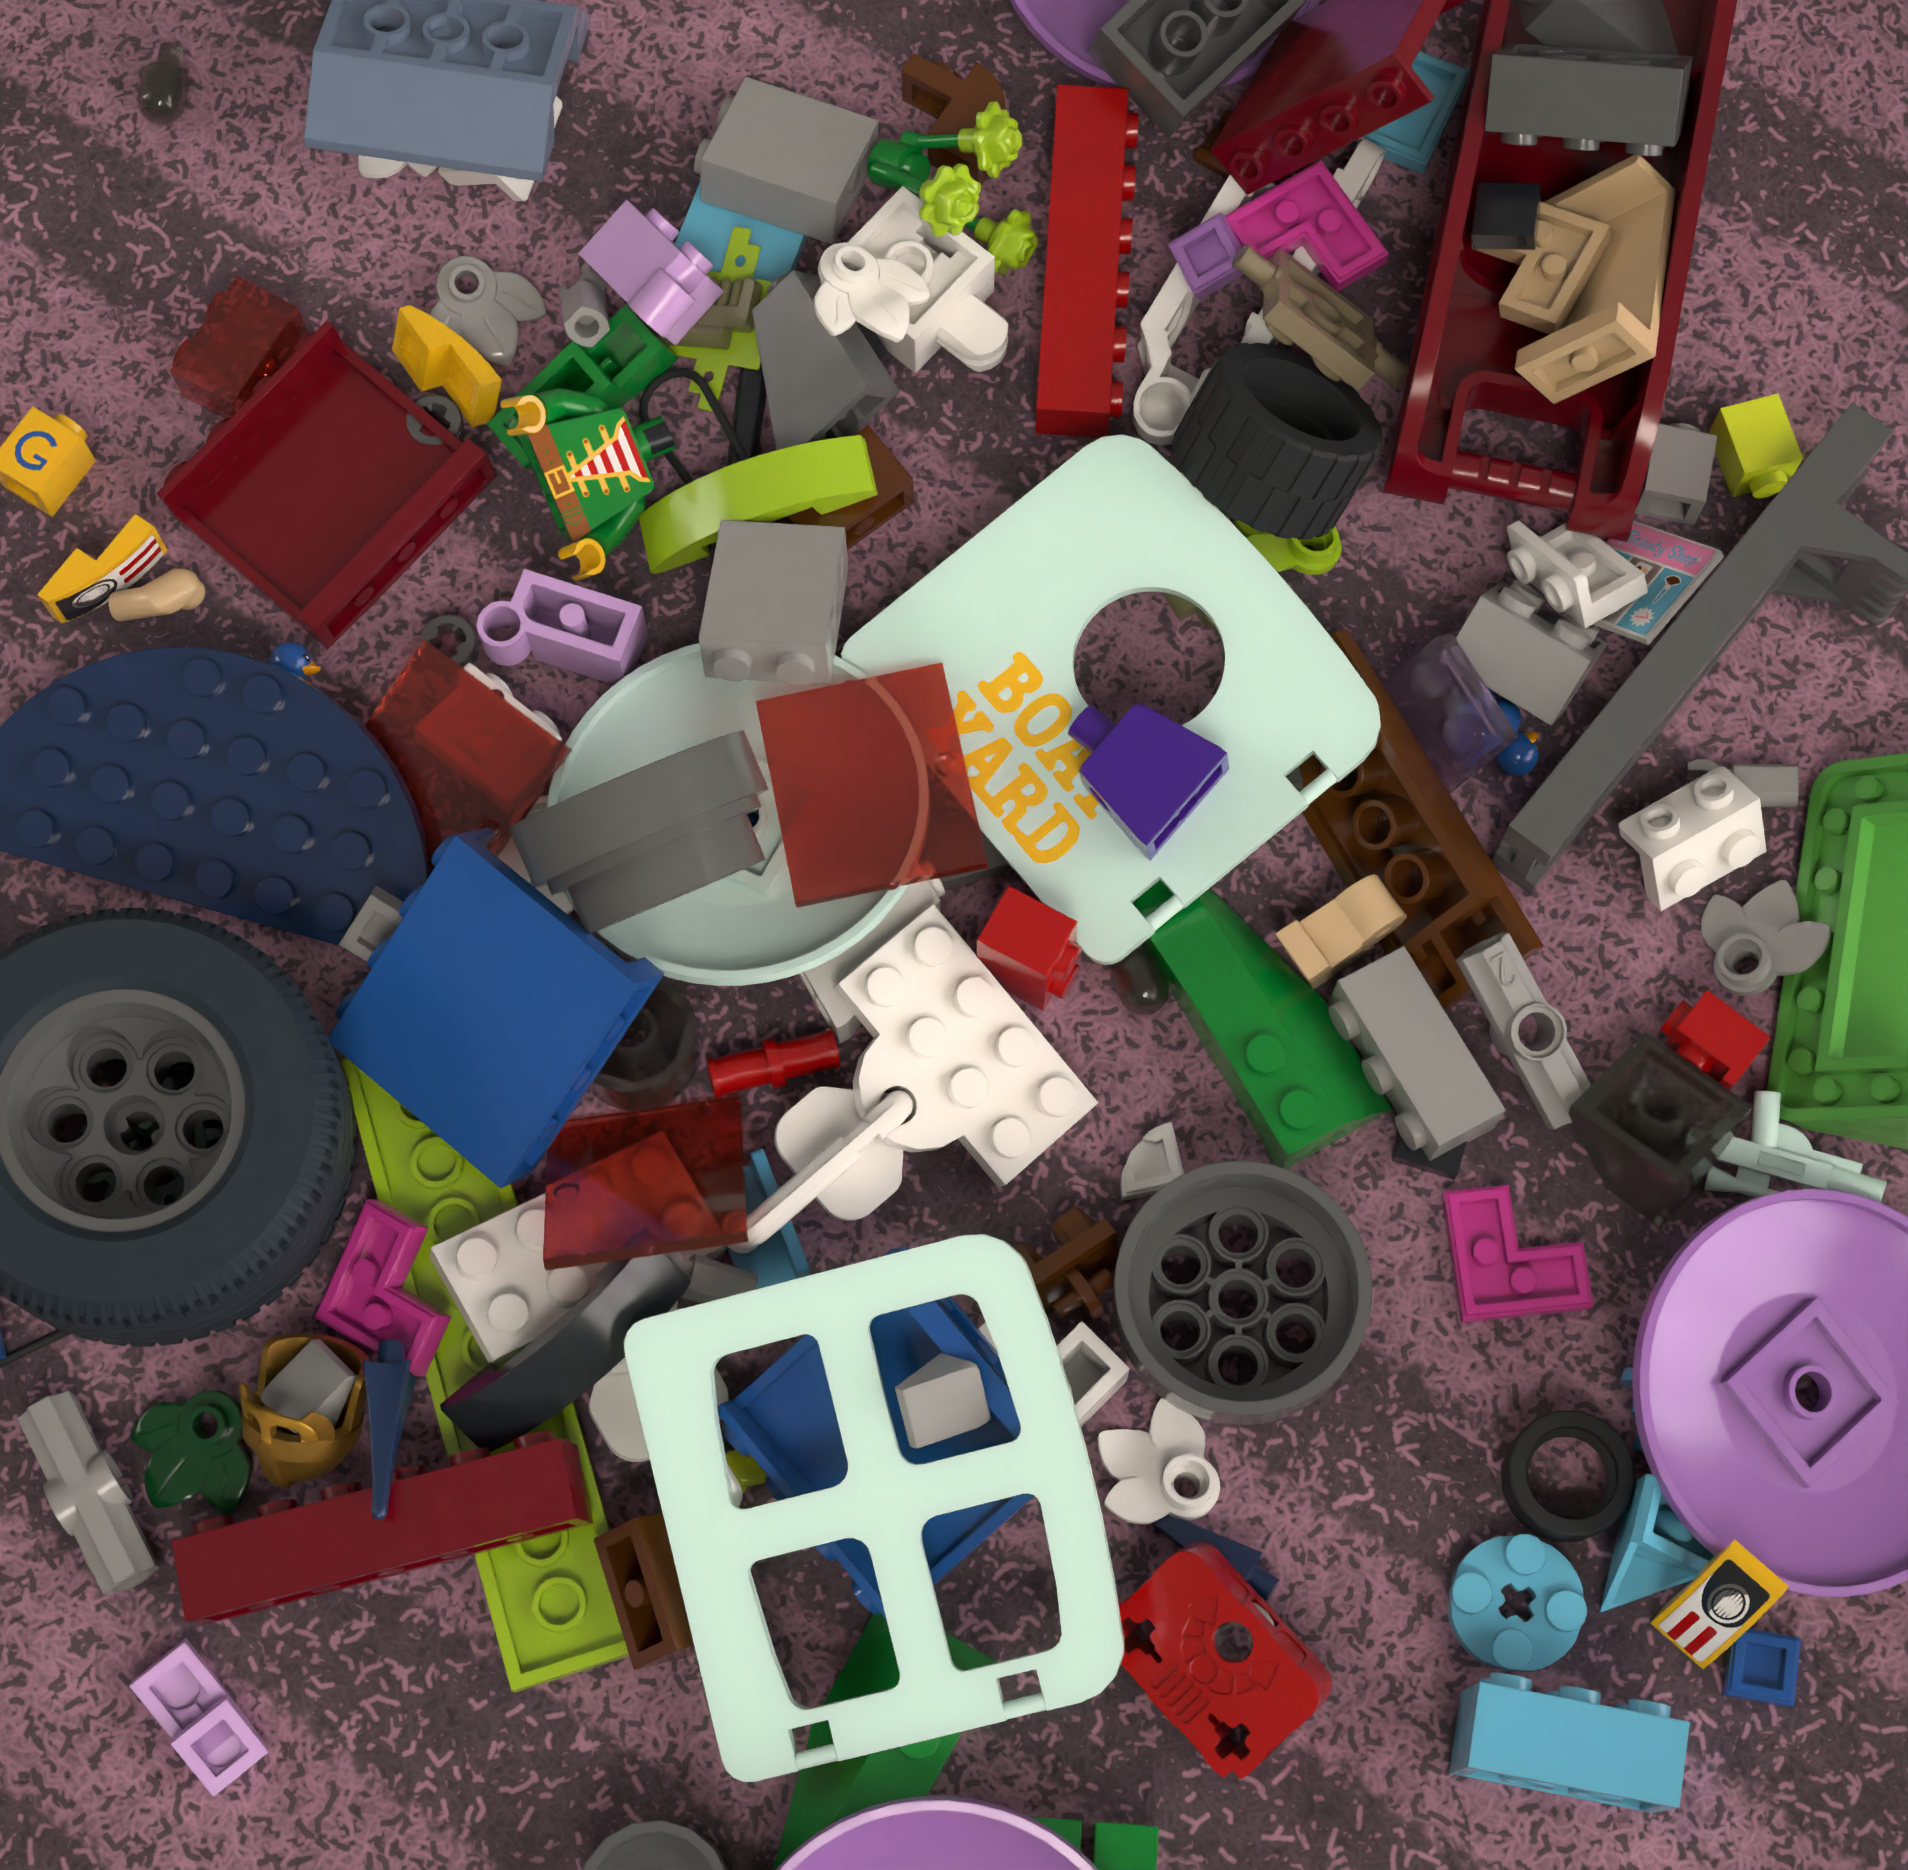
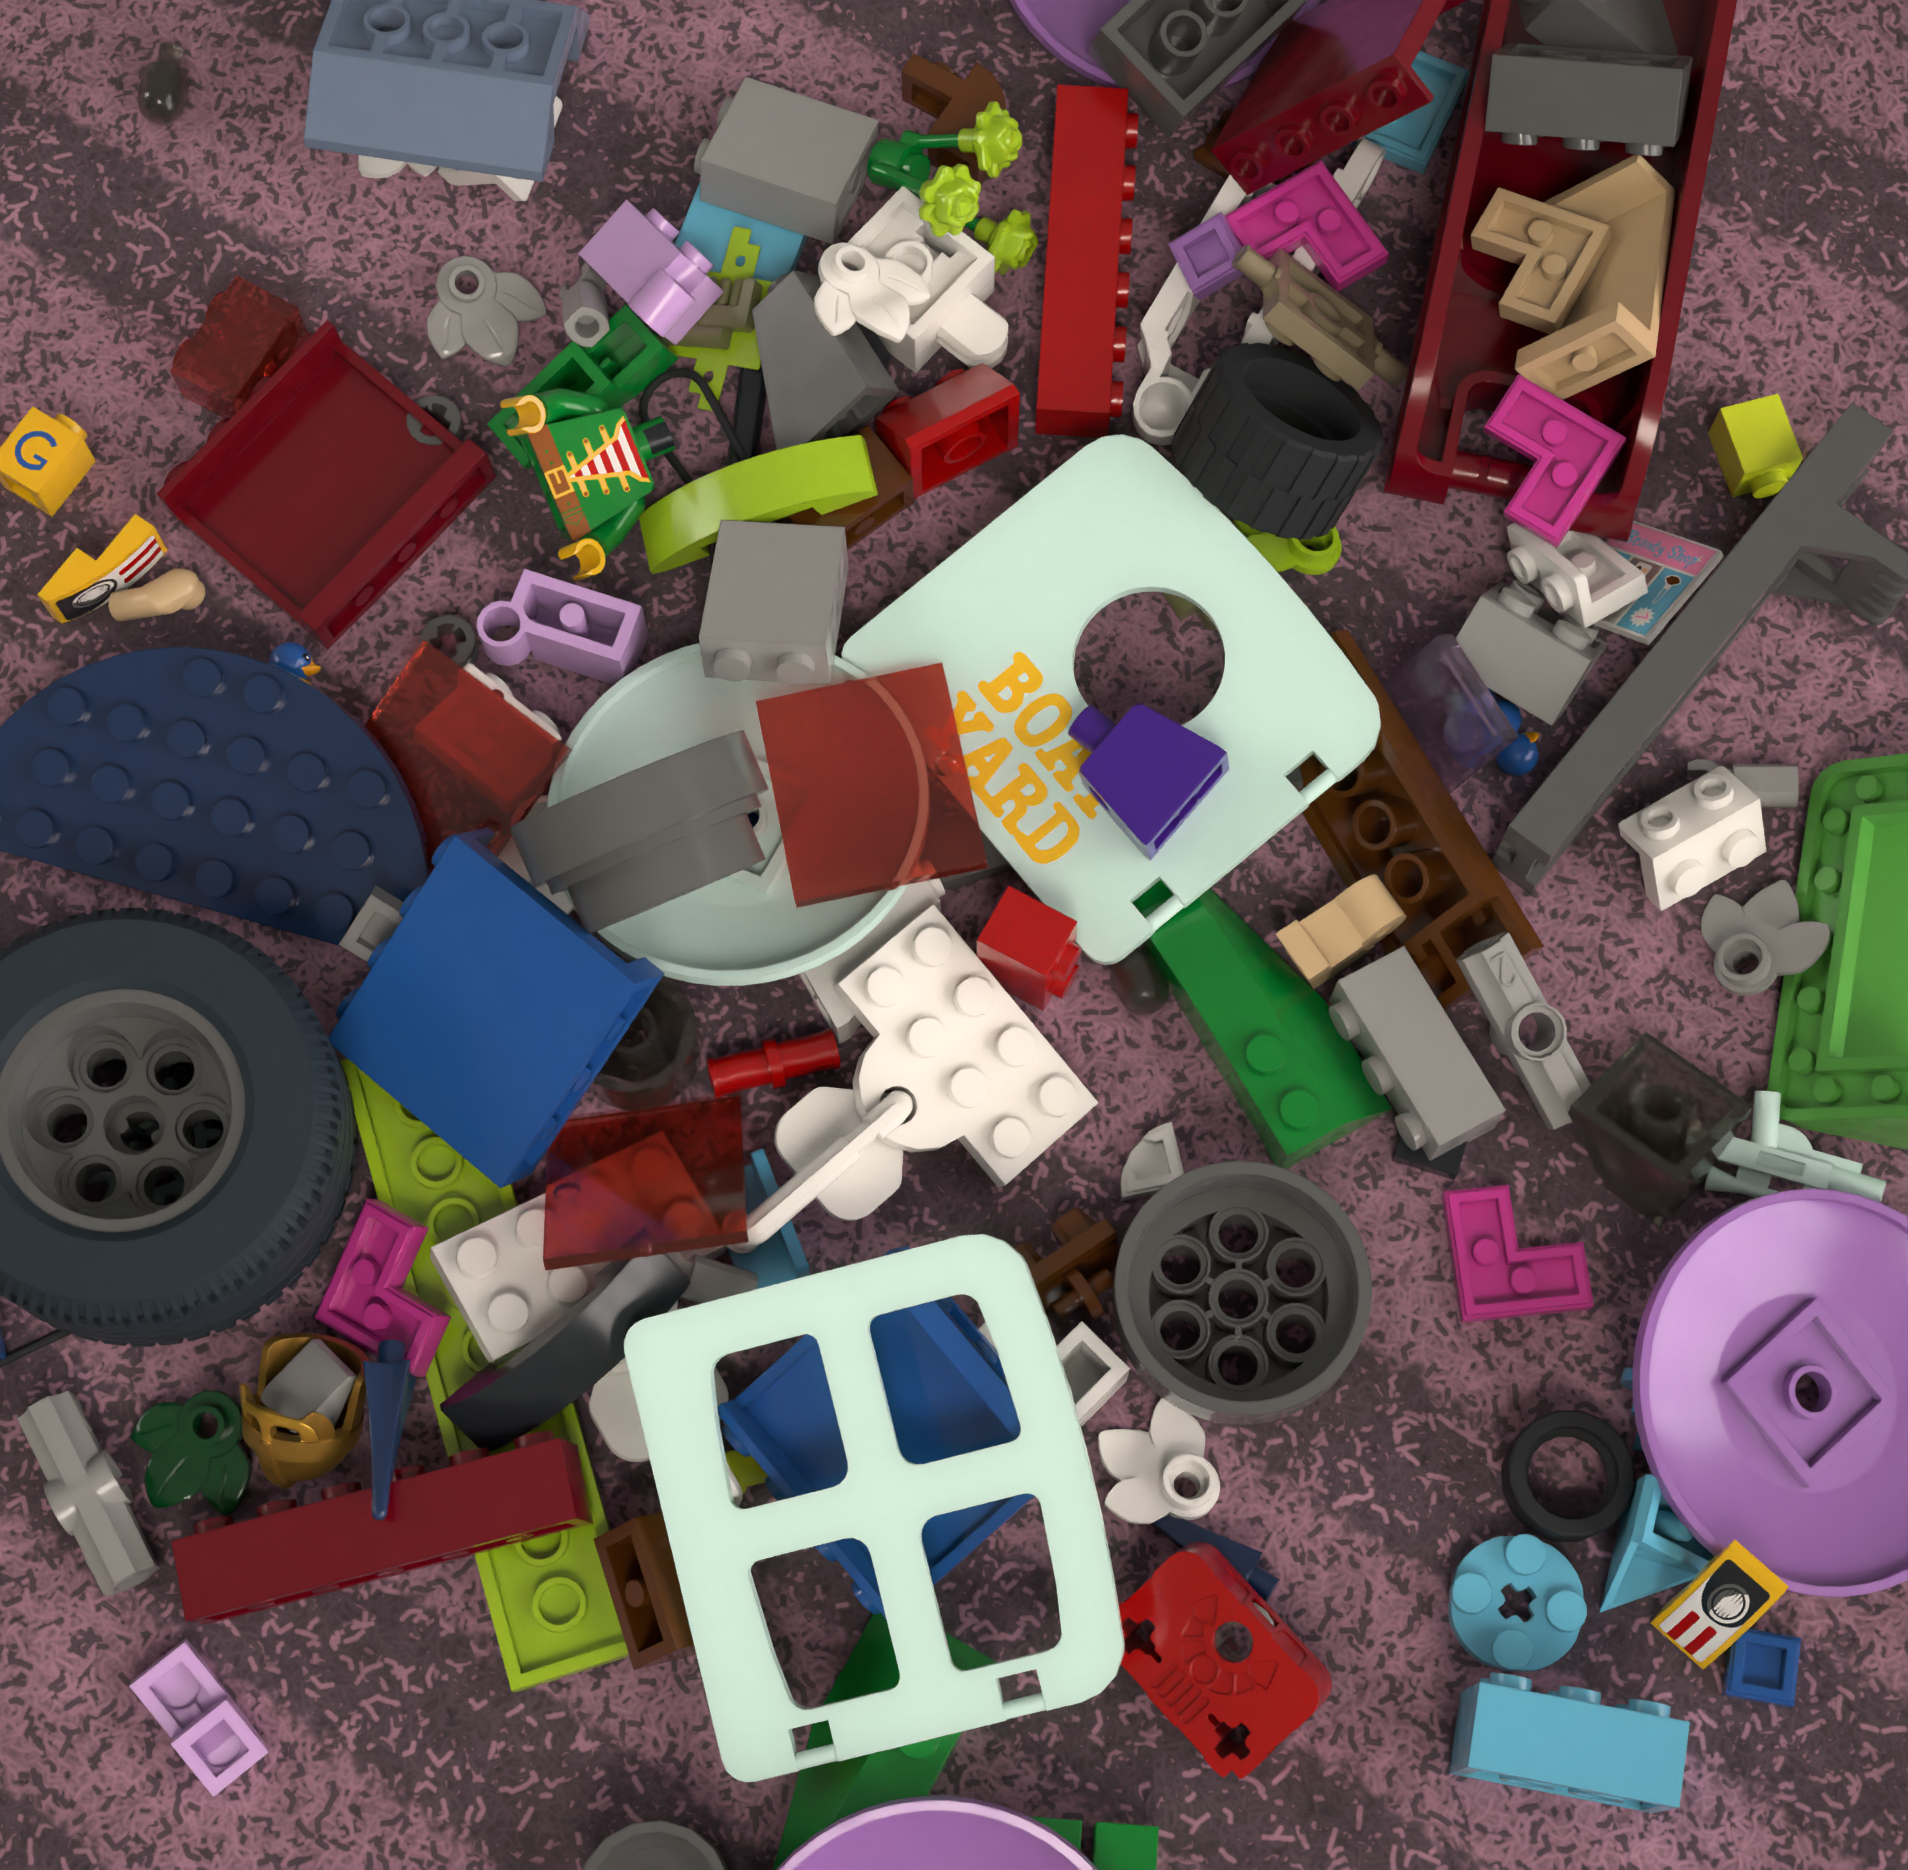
(443, 358): yellow slope -> none
(942, 1400): light grey slope -> none
(951, 426): none -> red slope
(1506, 216): black tile -> none
(1568, 455): none -> dark pink tile
(1677, 474): light grey brick -> none
(1714, 1038): red brick -> none

